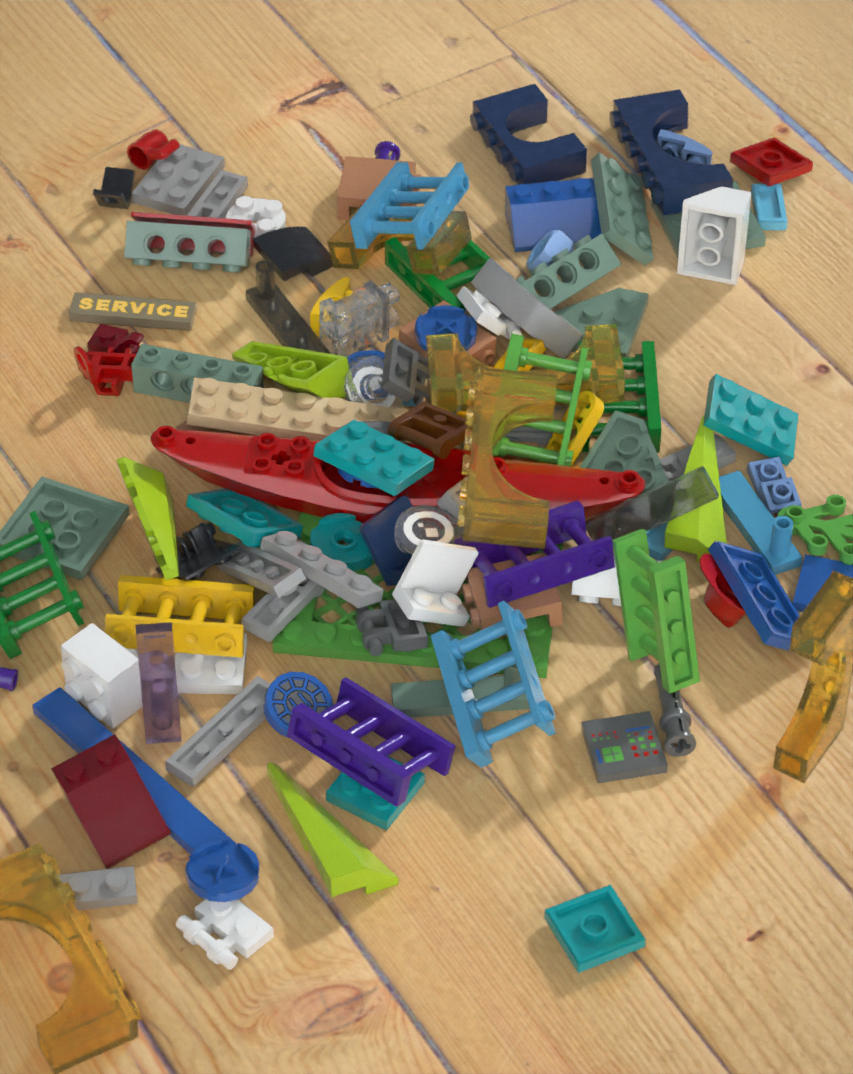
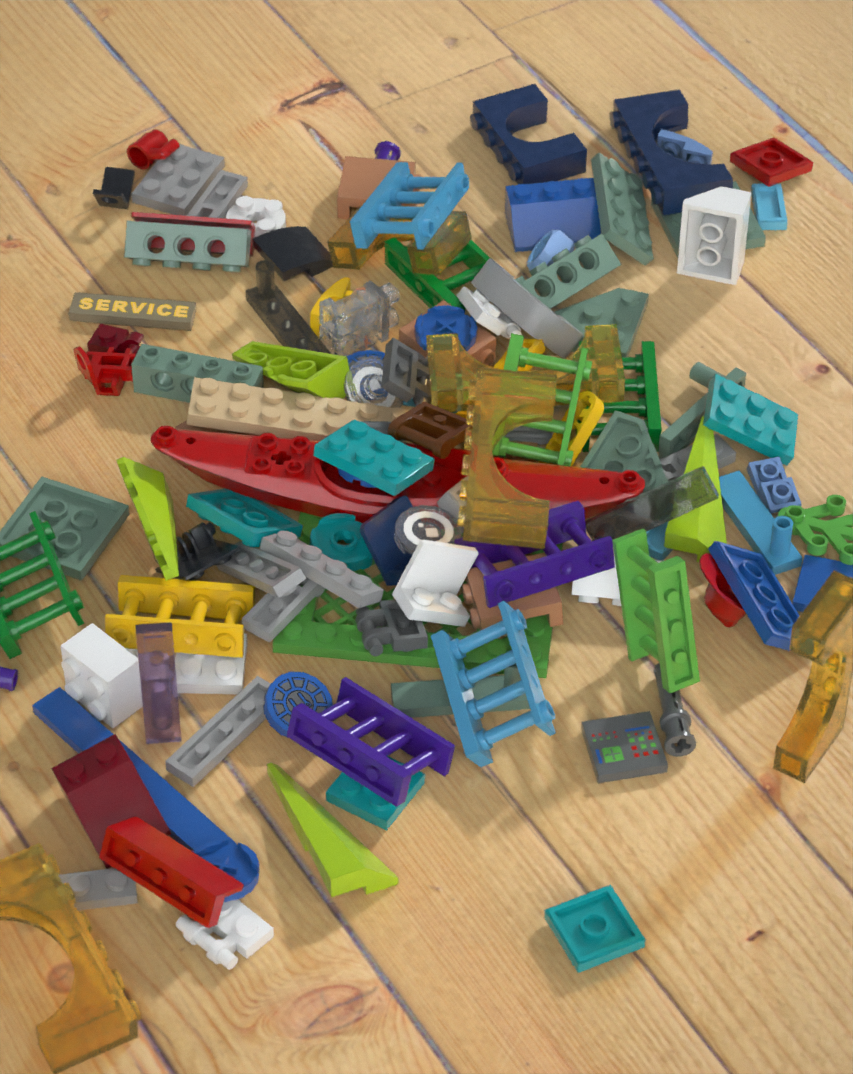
(168, 869): none -> red panel
(685, 428): none -> sand green piece

